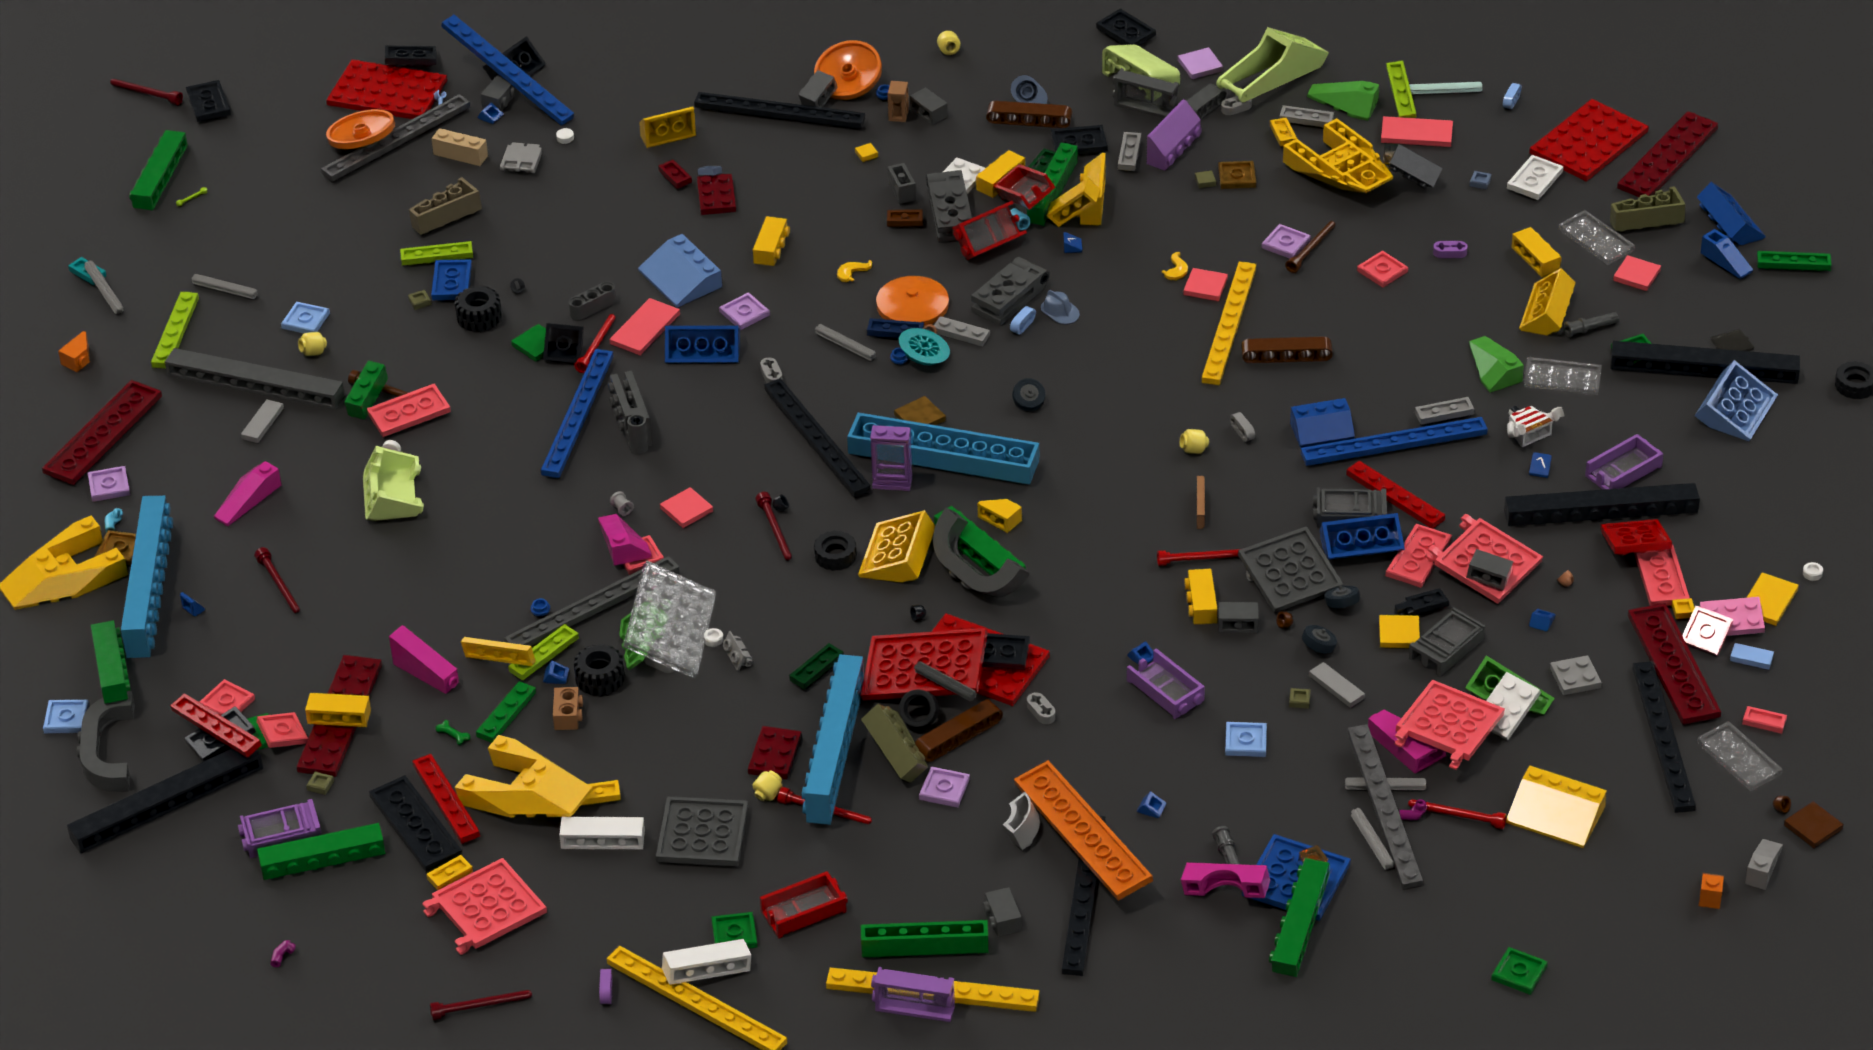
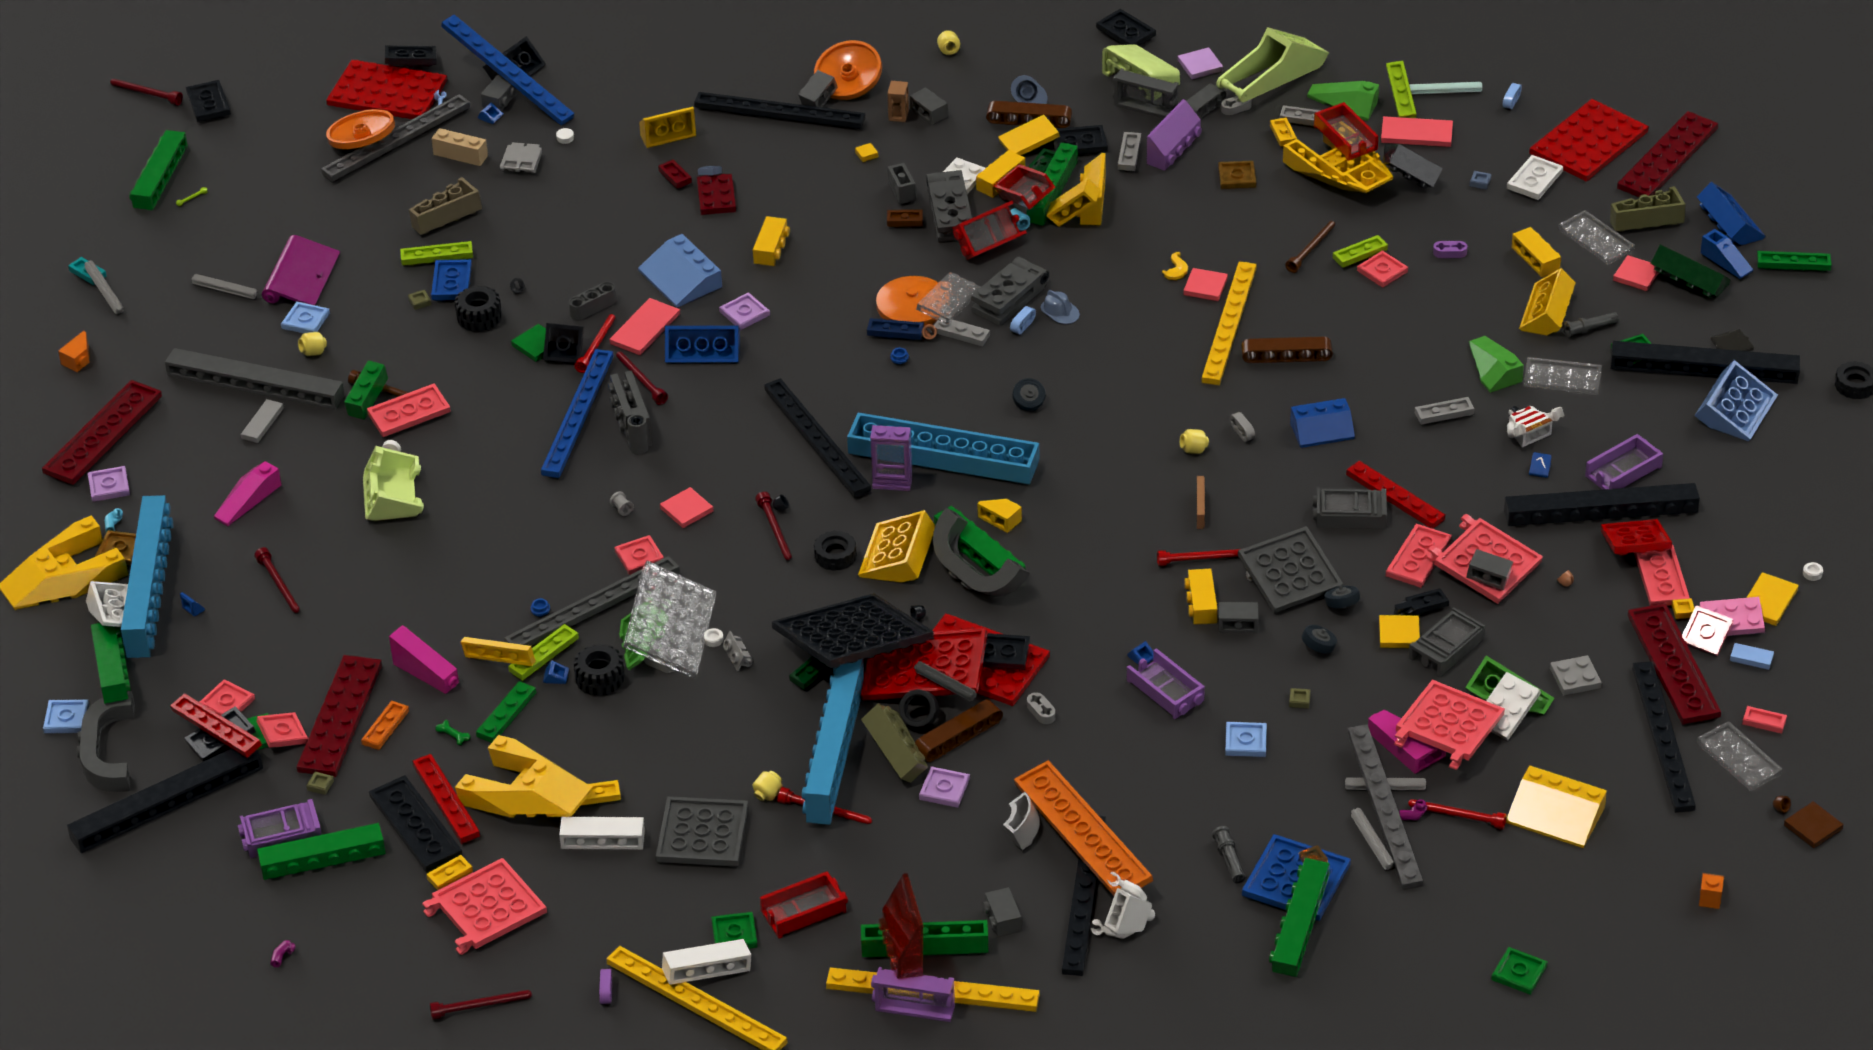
(107, 602): none -> white wedge
(175, 328): lime plate -> none
(298, 271): none -> magenta door
(338, 709): yellow brick -> none
(385, 725): none -> orange tile
(566, 708): medium nougat brick -> none
(622, 540): dark pink wedge -> none
(658, 394): none -> dark red piece
(774, 369): light grey beam -> none
(775, 751): dark red plate -> none
(845, 271): yellow piece -> none
(845, 342): light grey axle -> none
(852, 630): none -> black plate
(882, 92): blue plate -> none
(903, 931): none -> clear red slope
(920, 411): pearl gold tile -> none
(924, 346): teal piece -> none
(948, 298): none -> clear plate
(1029, 136): none -> yellow tile
(1071, 243): blue slope -> none
(1127, 912): none -> white torso
(1151, 805): blue slope -> none
(1202, 877): dark pink arch -> none
(1205, 179): olive tile -> none
(1284, 619): reddish brown hinge -> none
(1286, 241): lavender tile -> none
(1336, 684): light grey tile -> none
(1346, 130): none -> red door
(1360, 251): none -> lime plate
(1361, 536): blue slope -> none
(1394, 441): blue plate -> none
(1541, 619): blue slope -> none
(1690, 271): none -> dark green slope
(1763, 863): light grey slope -> none

